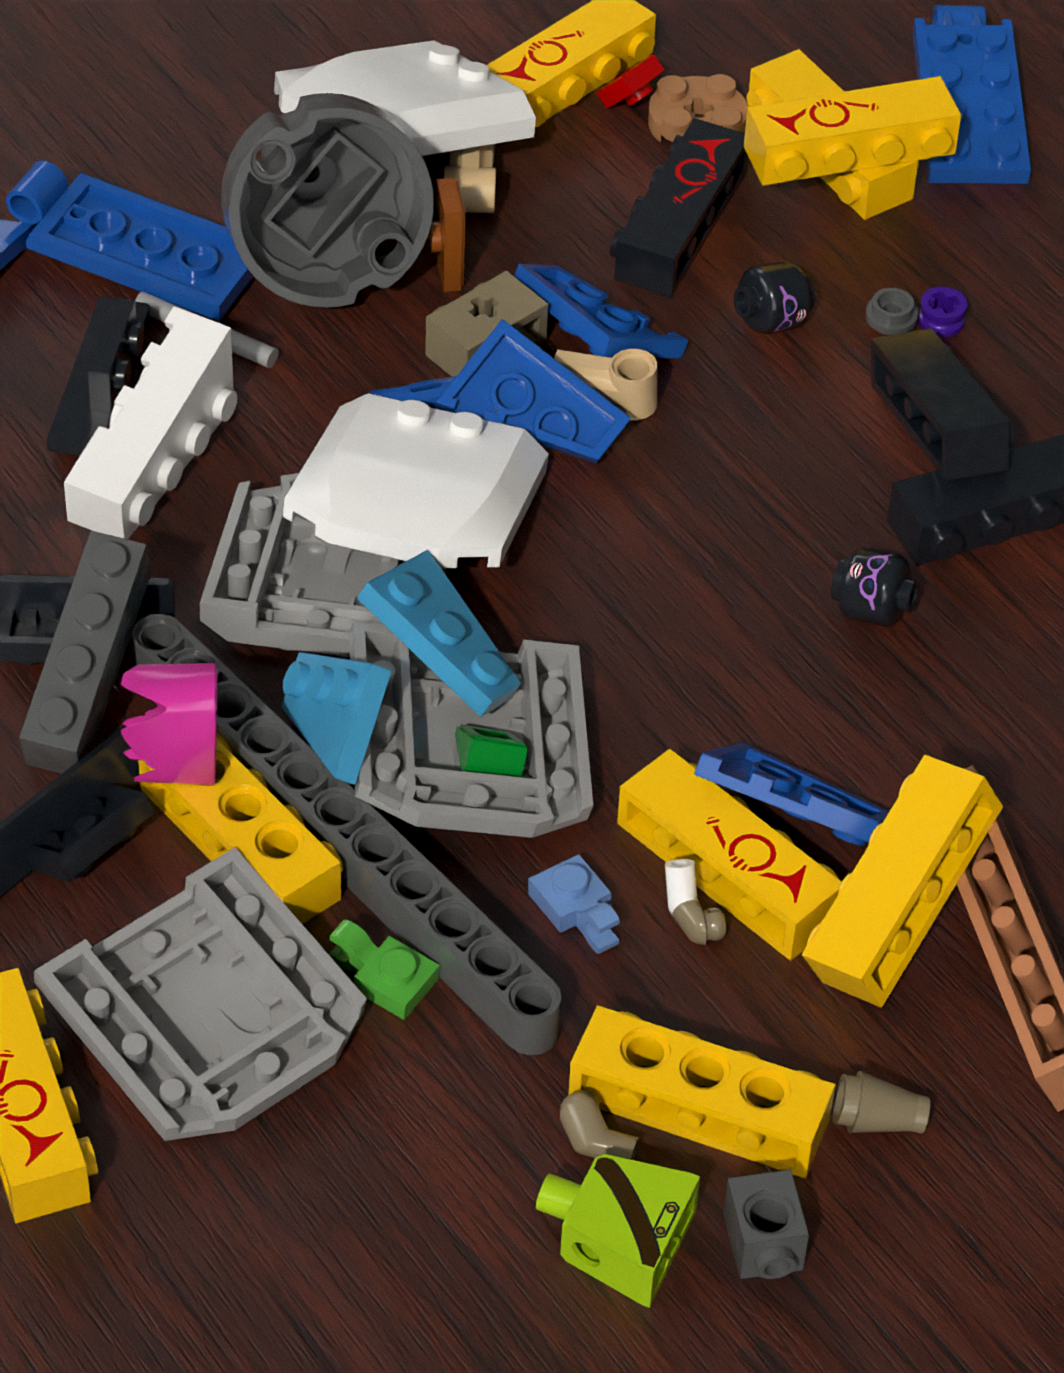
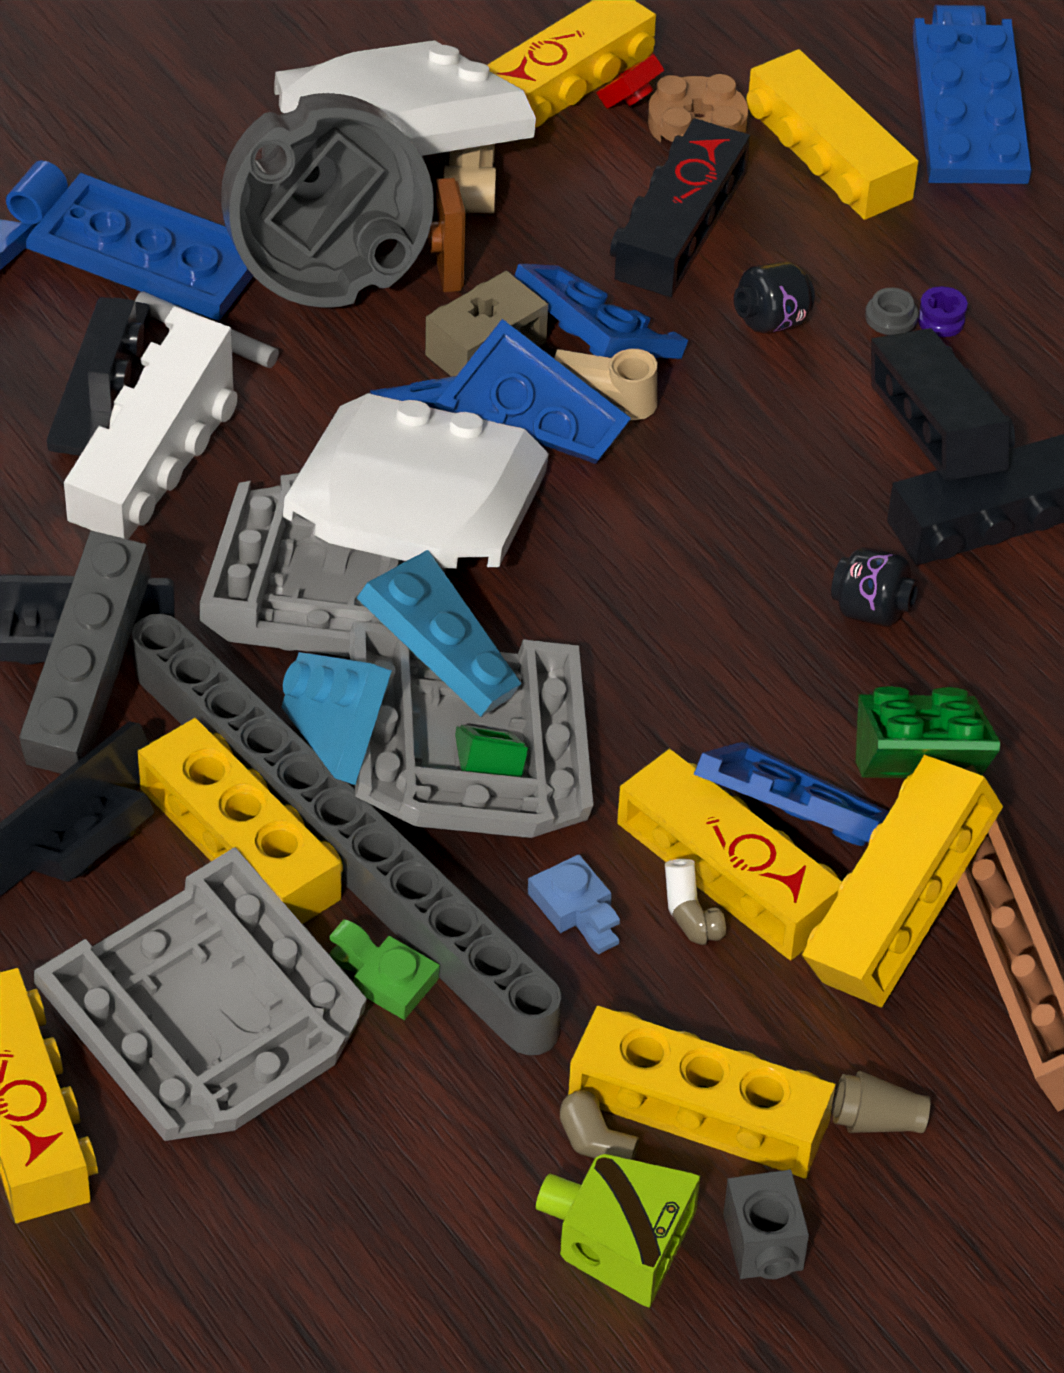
(181, 731): dark pink piece -> none
(851, 130): yellow brick -> none
(902, 728): none -> green slope

